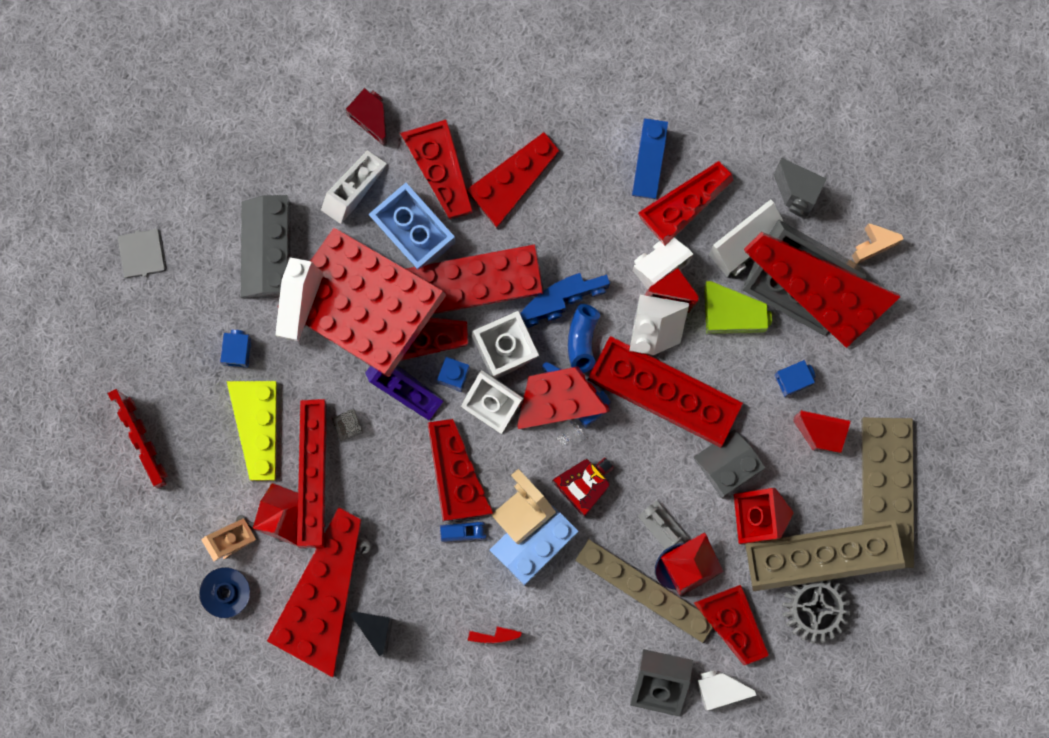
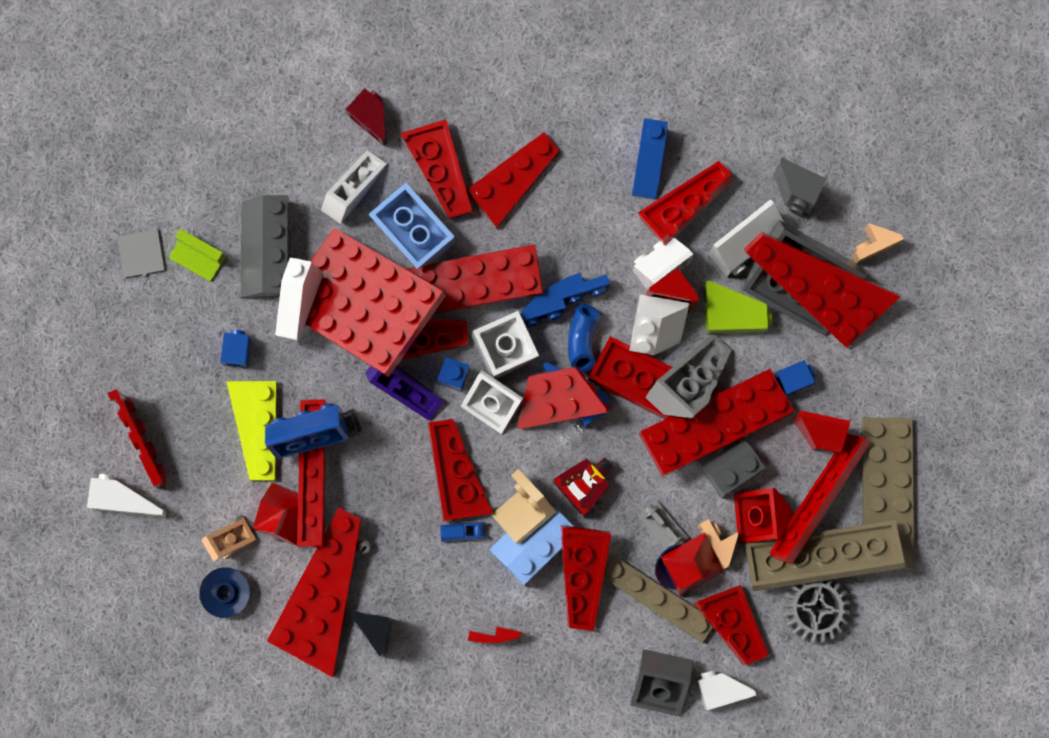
(113, 496): none -> white slope
(196, 255): none -> lime panel
(306, 431): none -> blue slope
(584, 568): none -> red wing
(691, 381): none -> light grey wedge
(721, 422): none -> red plate
(722, 549): none -> light nougat slope
(819, 499): none -> red plate

